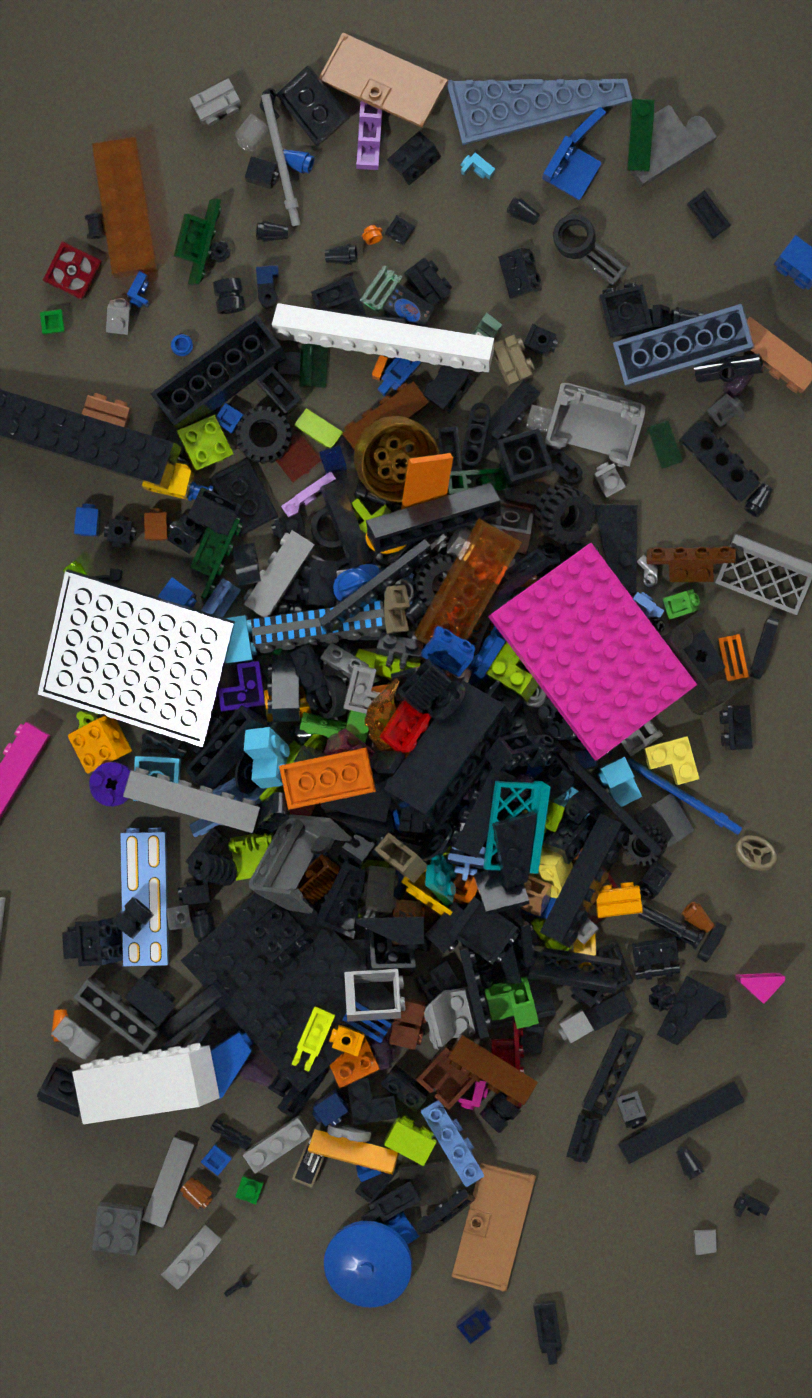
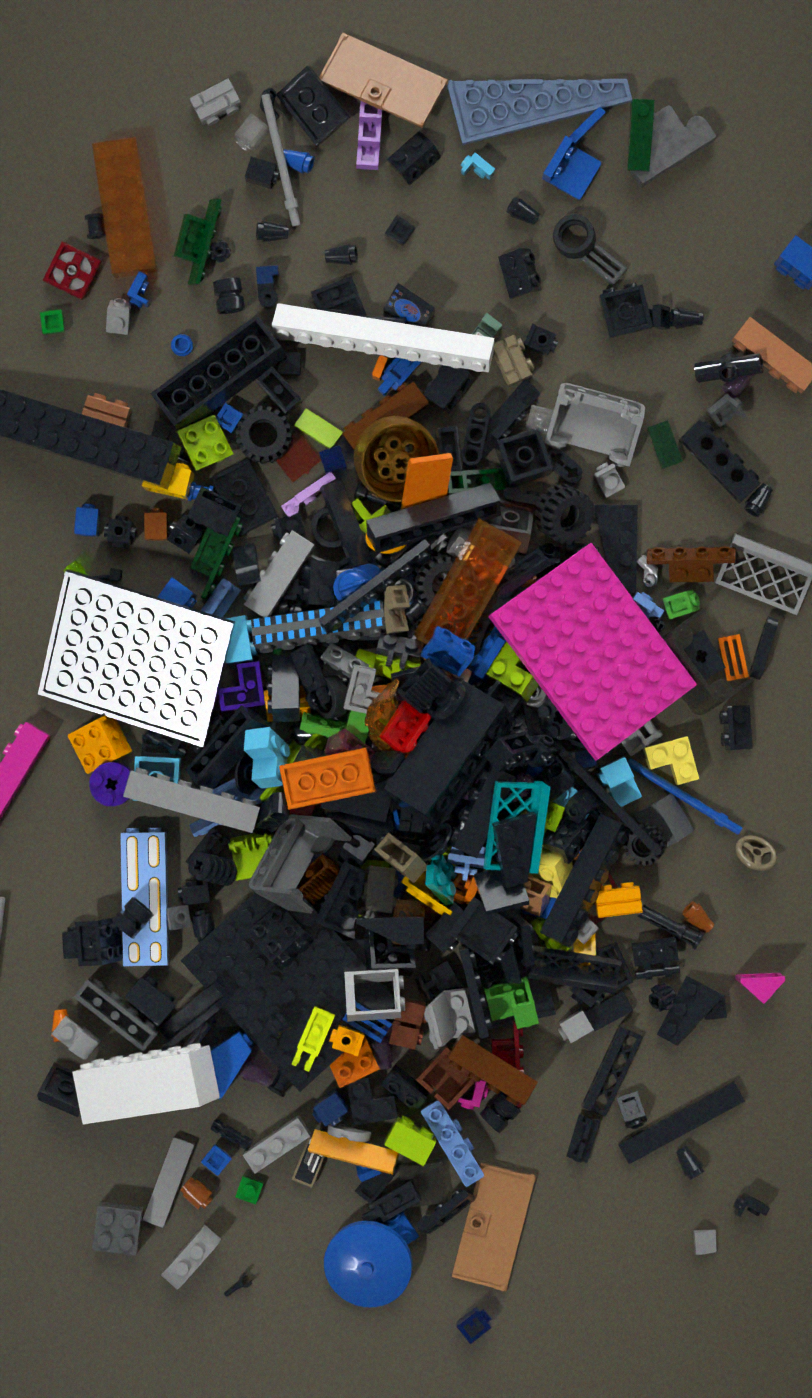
(83, 716): lime plate -> none
(295, 1100): black hinge -> none
(313, 366): clear green slope -> none
(372, 235): orange plate -> none
(390, 275): clear green tile -> none
(428, 283): black brick -> none
(532, 1038): black bracket -> none
(548, 1329): black hinge -> none
(653, 880): black bracket -> none
(684, 345): sand blue brick -> none
(708, 215): black tile -> none
(711, 942): black beam -> none

